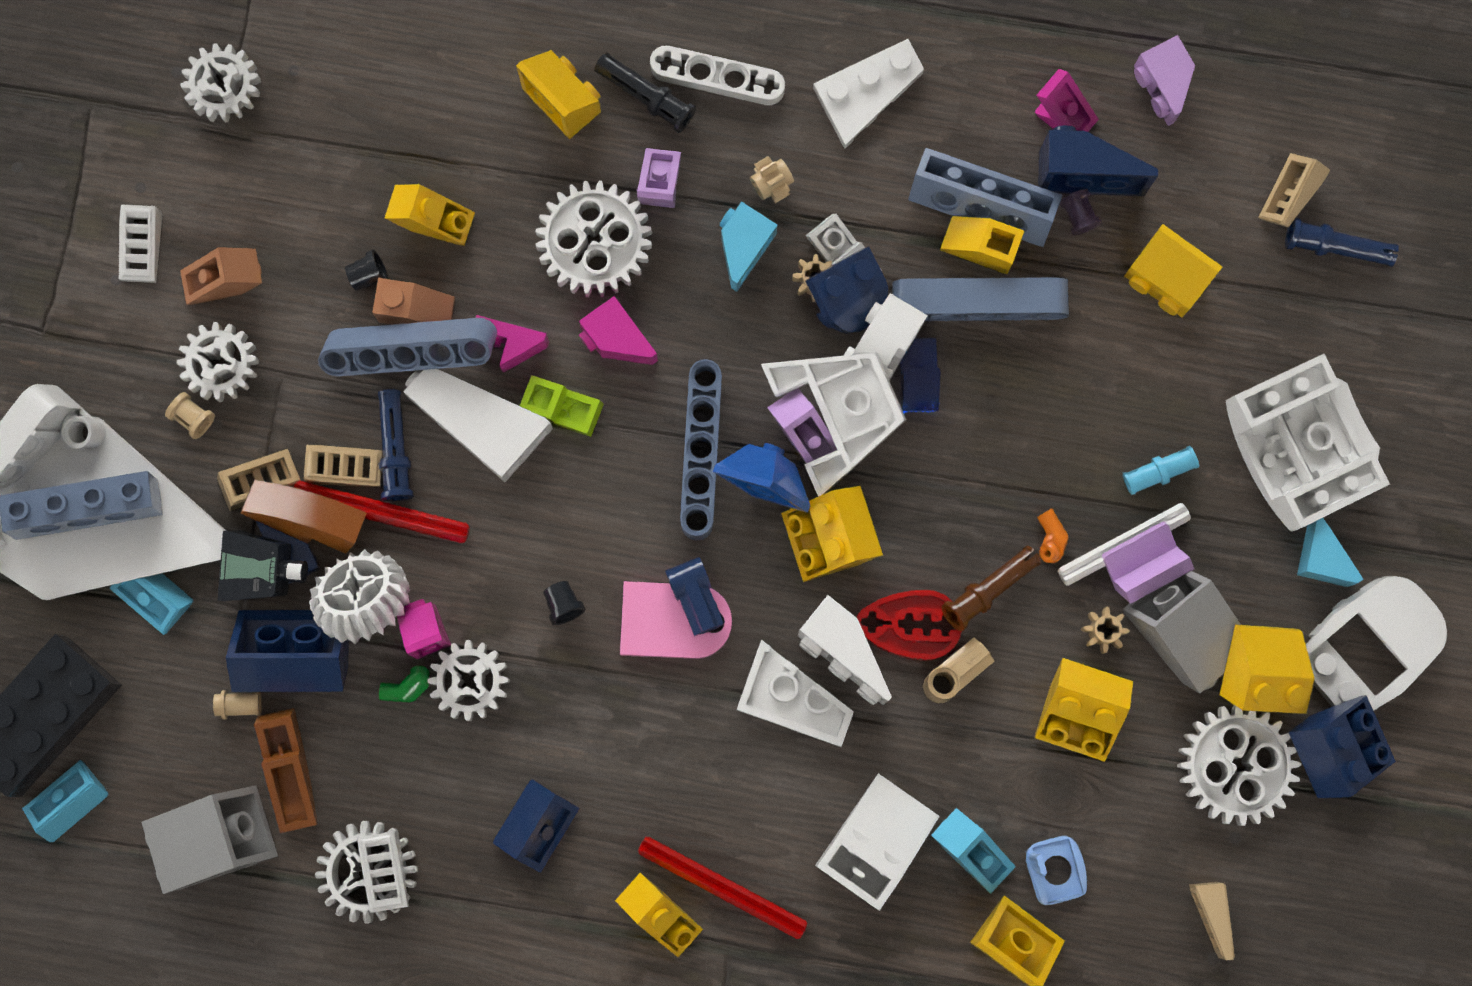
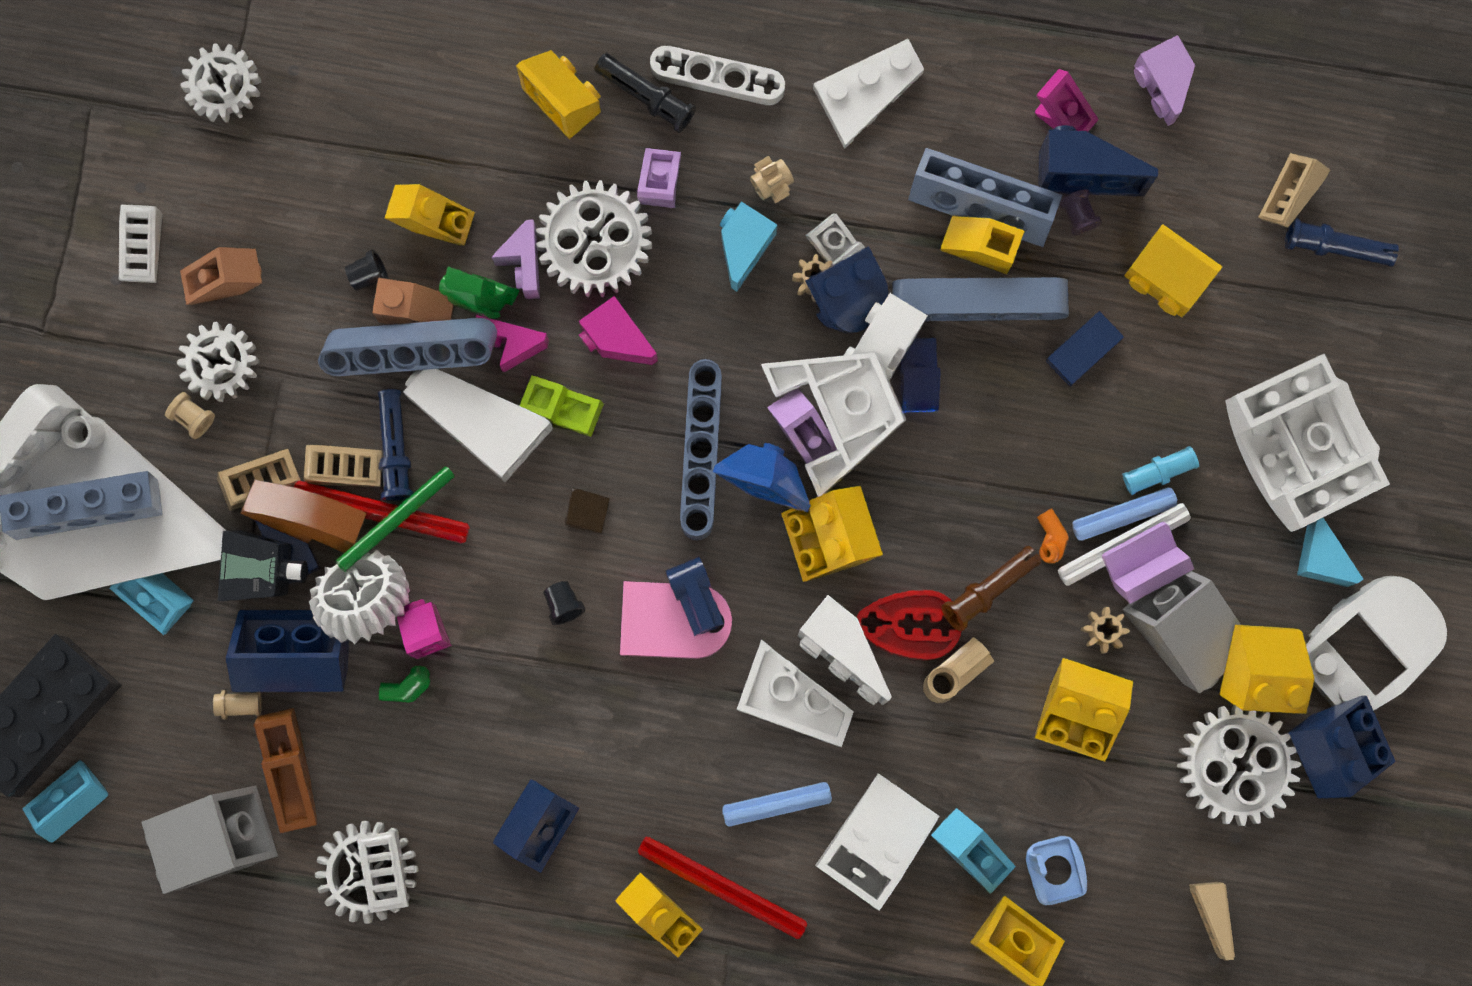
(394, 519): none -> green piece
(476, 293): none -> green cylinder
(481, 668): white gear -> none
(522, 250): none -> lavender slope
(586, 511): none -> dark brown slope
(777, 804): none -> light blue axle
(1084, 348): none -> dark blue tile
(1124, 514): none -> light blue axle

